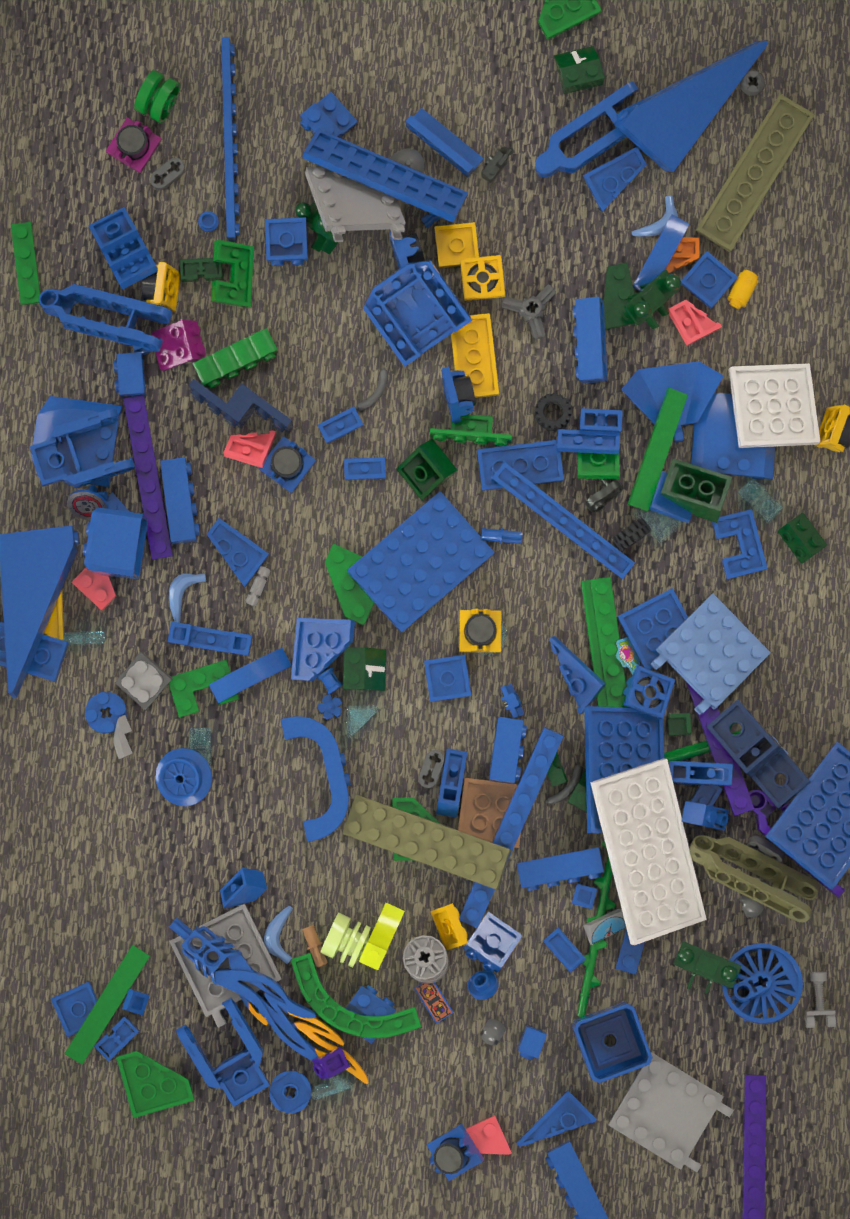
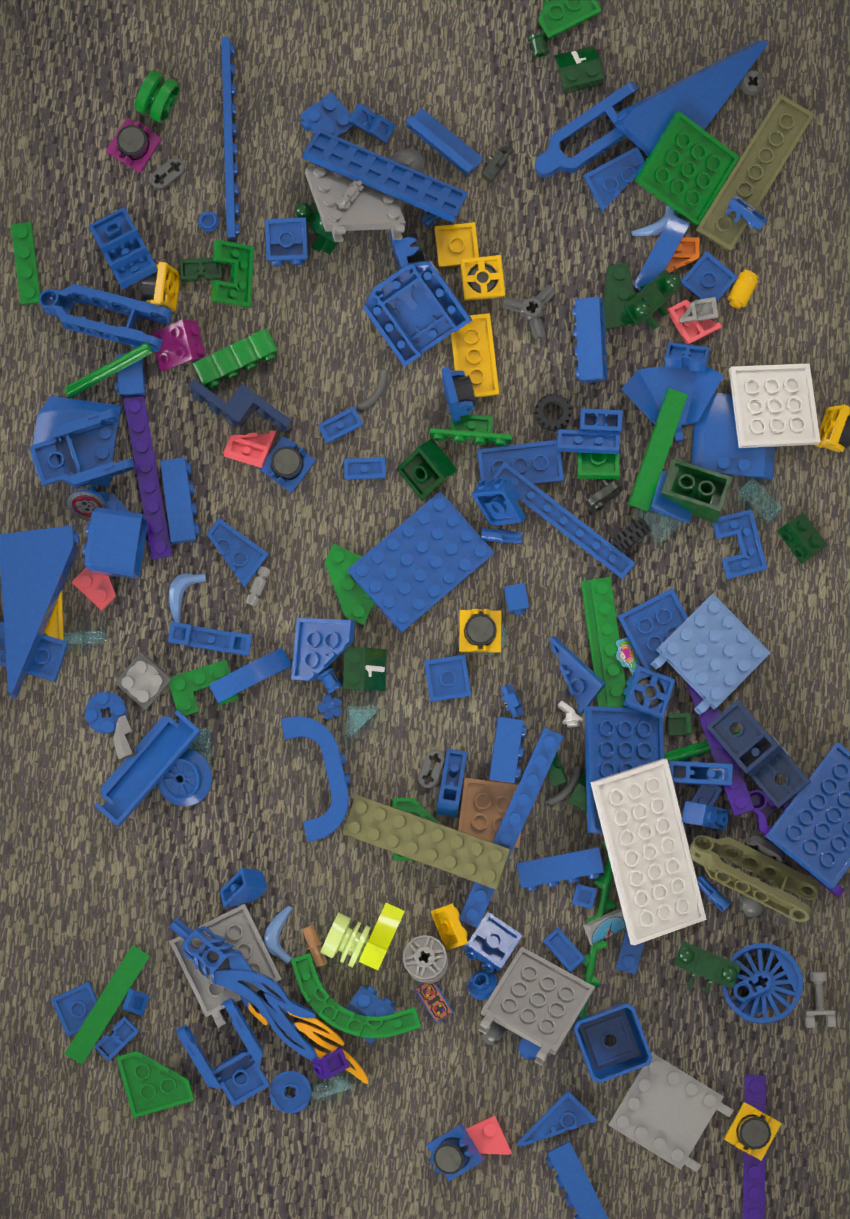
(108, 370): none -> green axle
(141, 773): none -> blue slope
(350, 194): none -> light grey axle
(372, 124): none -> blue slope
(498, 501): none -> blue plate
(516, 599): none -> blue brick
(536, 1002): none -> light grey plate
(538, 45): none -> dark green bush
(571, 718): none -> white plate
(687, 168): none -> green plate
(688, 356): none -> blue piece
(701, 310): none -> light grey slope
(713, 893): none -> blue axle
(753, 217): none -> blue plate
(753, 1131): none -> piece

